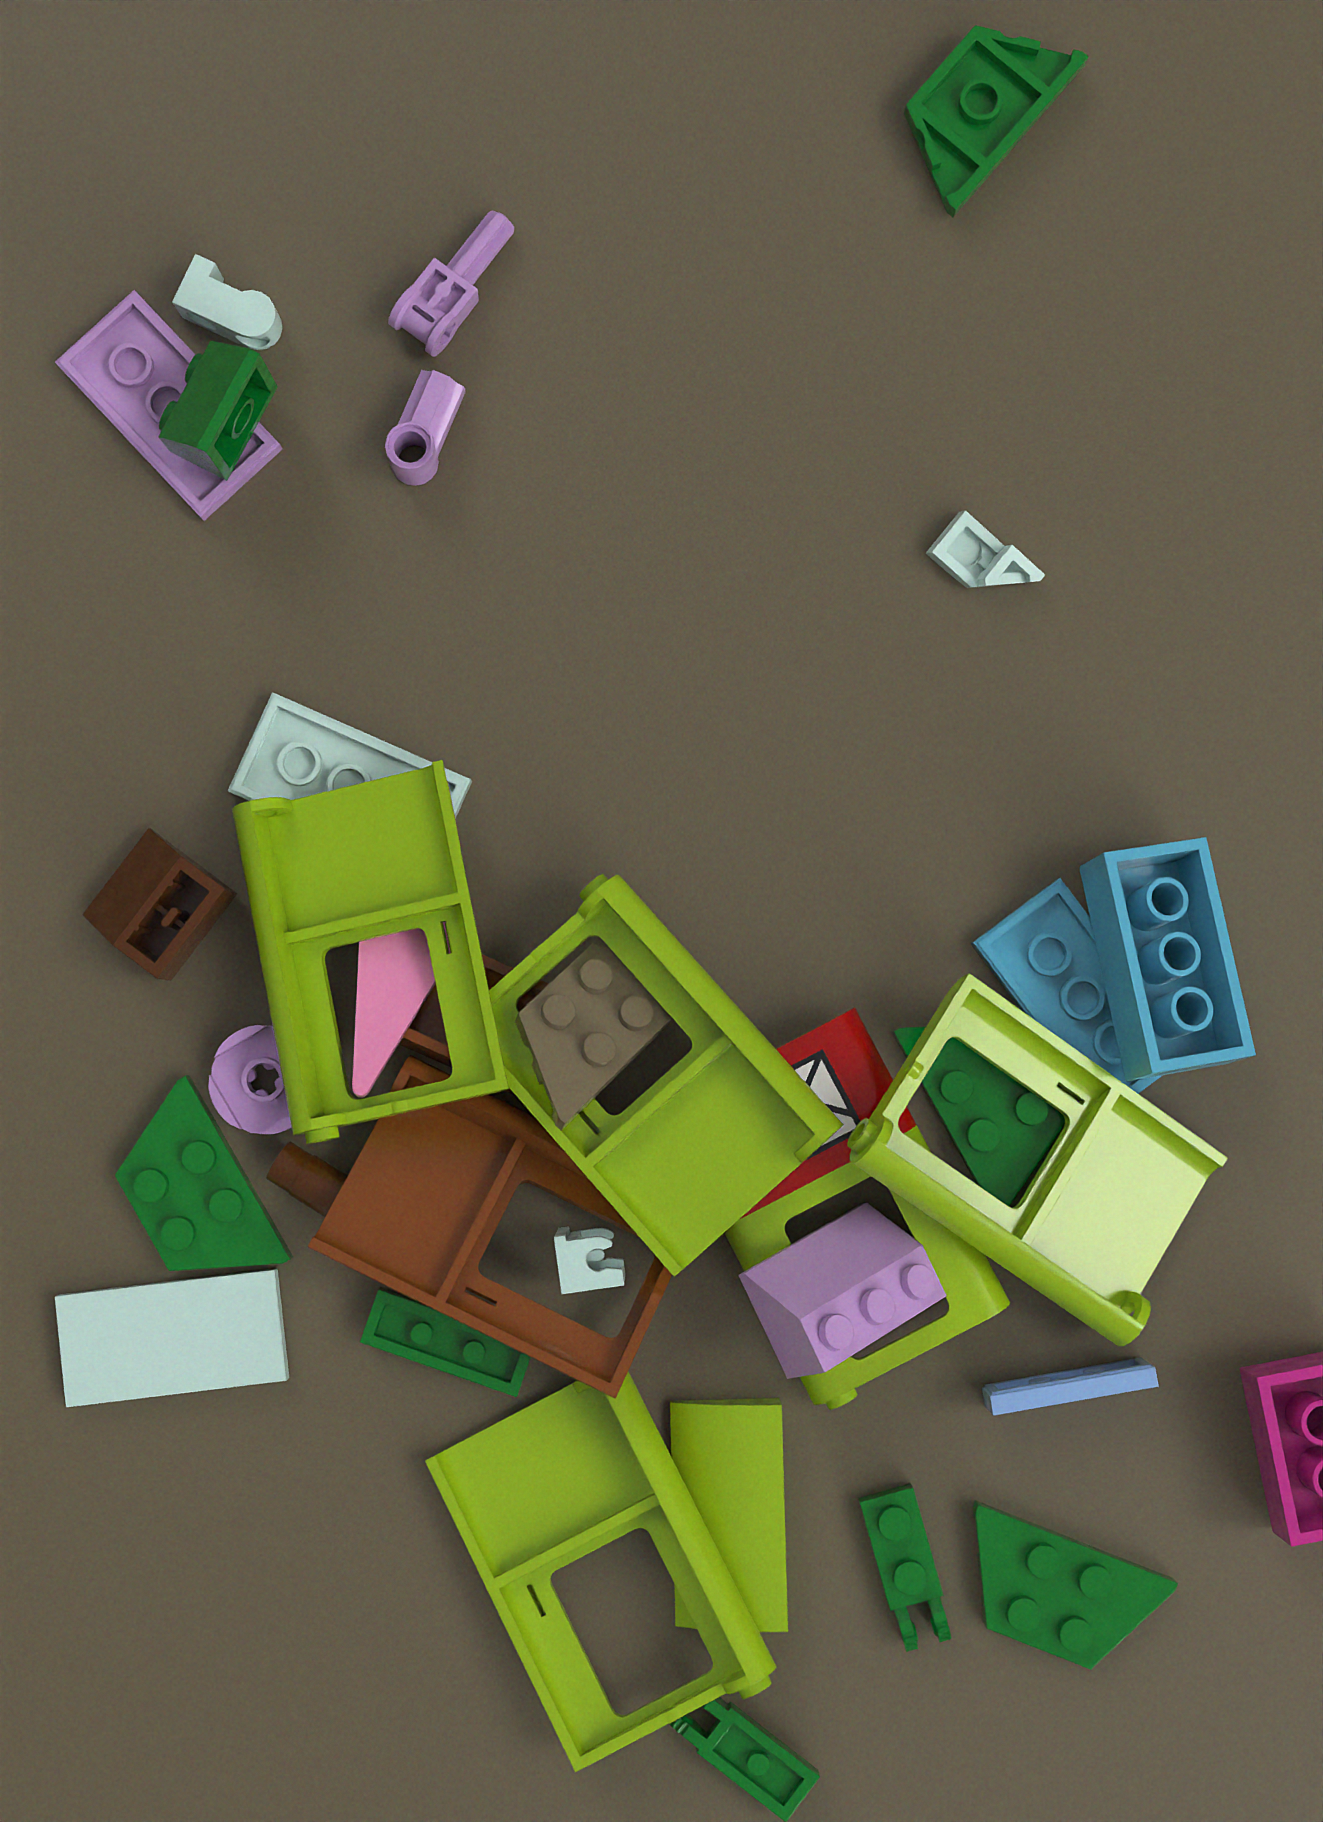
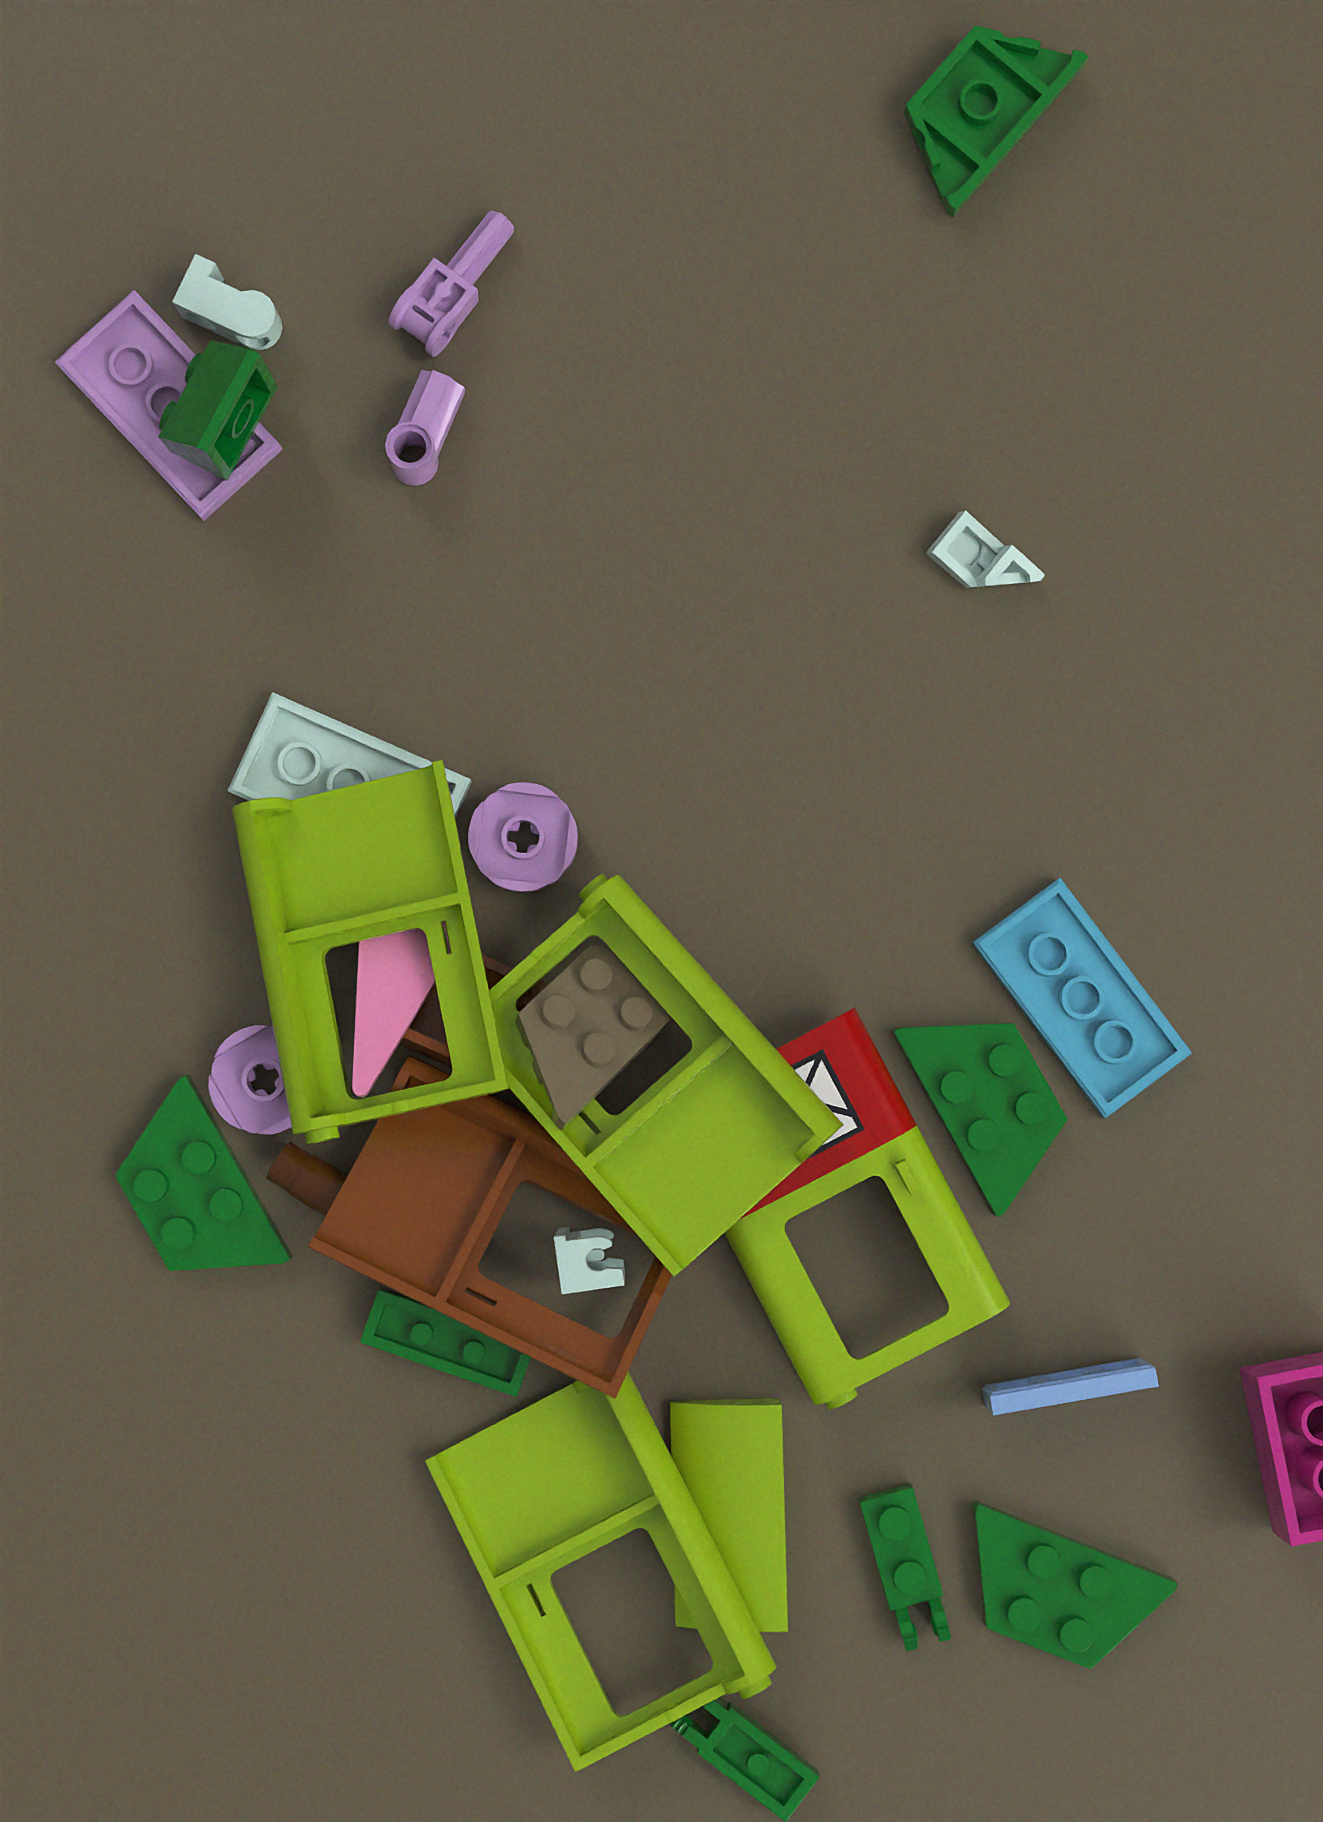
(158, 906): reddish brown slope -> none
(171, 1337): light aqua tile -> none
(503, 814): none -> lavender plate
(840, 1290): lavender slope -> none
(1100, 1198): lime piece -> none
(1166, 959): medium azure brick -> none

